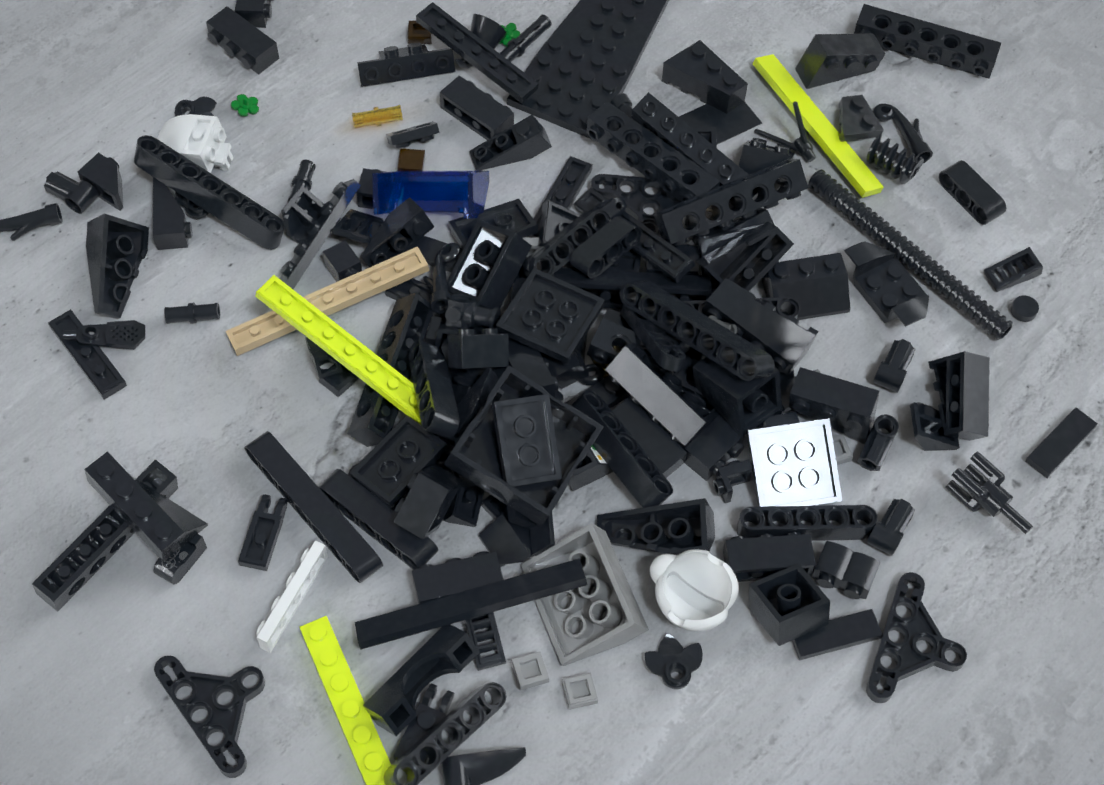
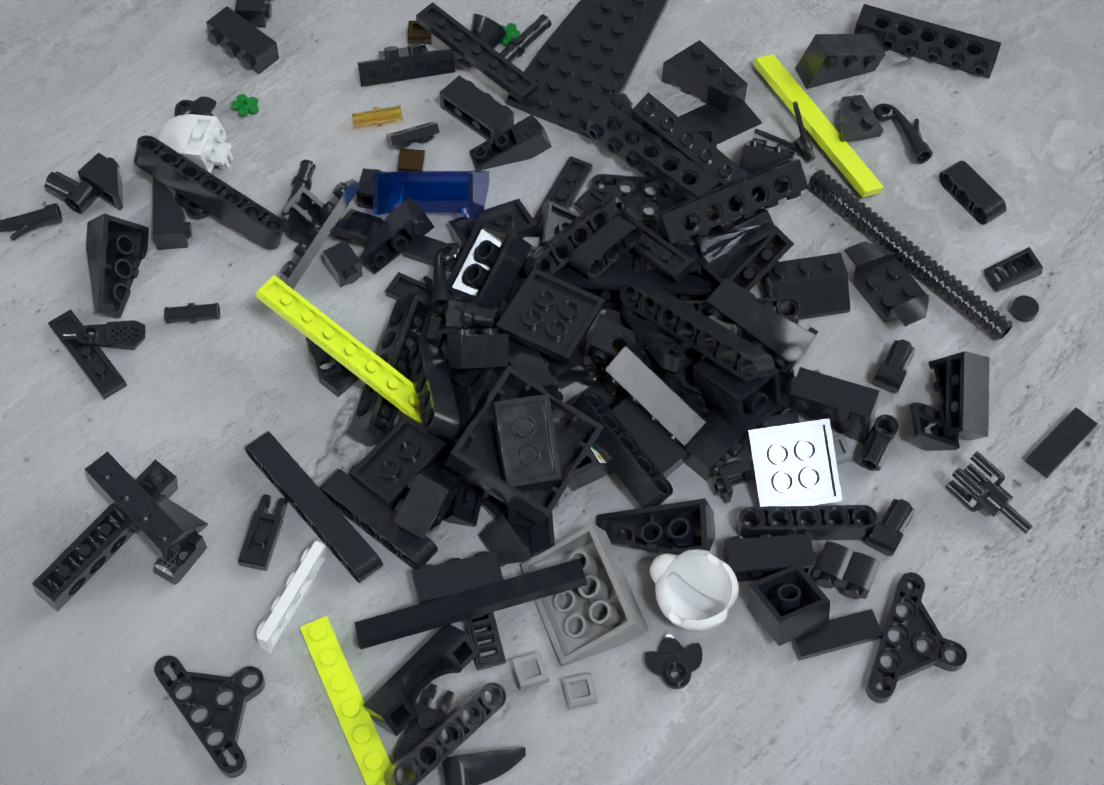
(332, 298): tan plate -> none
(892, 160): black piece -> none

